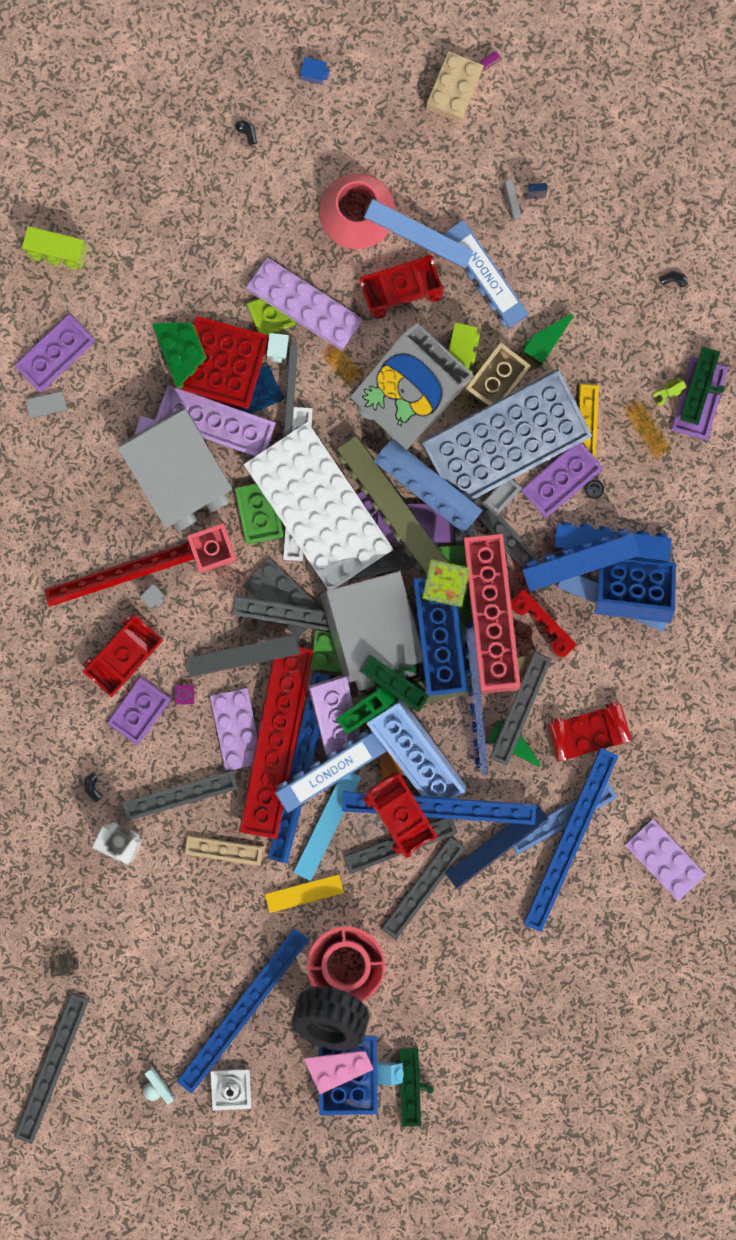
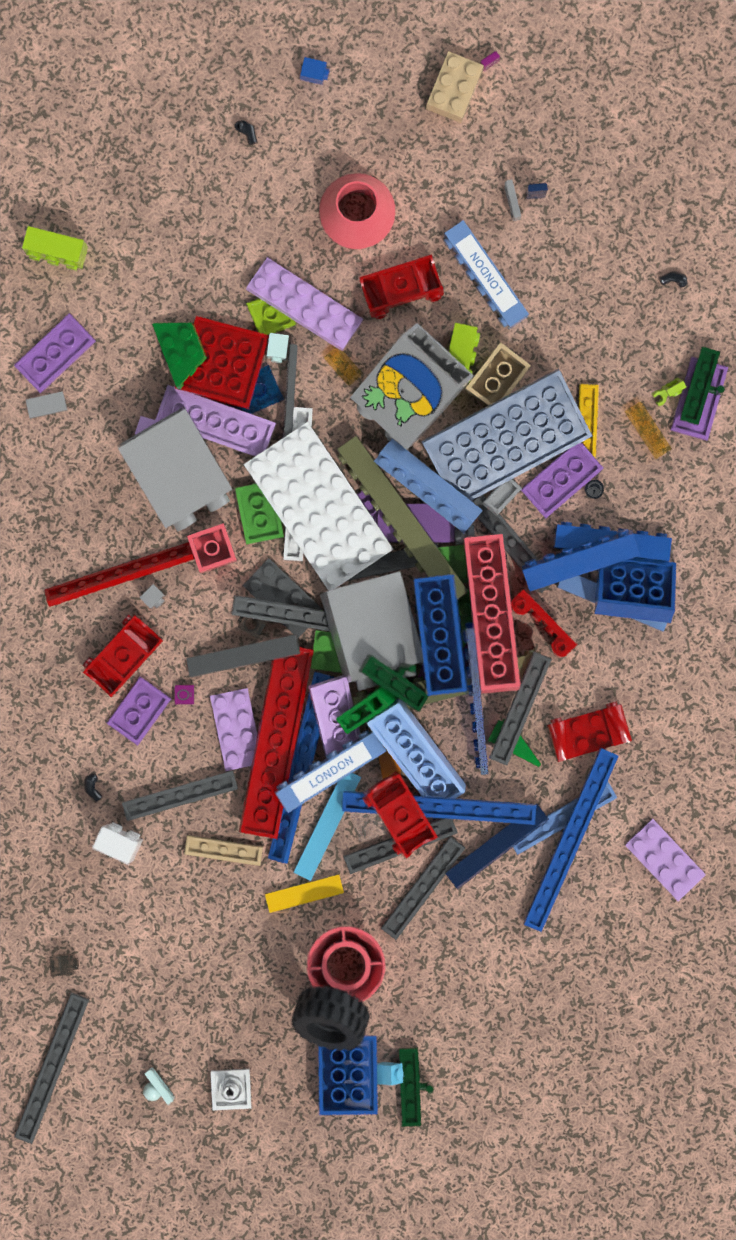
(125, 834): clear smoke brick -> none
(243, 1010): blue plate -> none
(336, 1069): bright pink wing -> none
(418, 234): medium blue tile -> none
(446, 583): lime tile -> none
(544, 341): green slope -> none

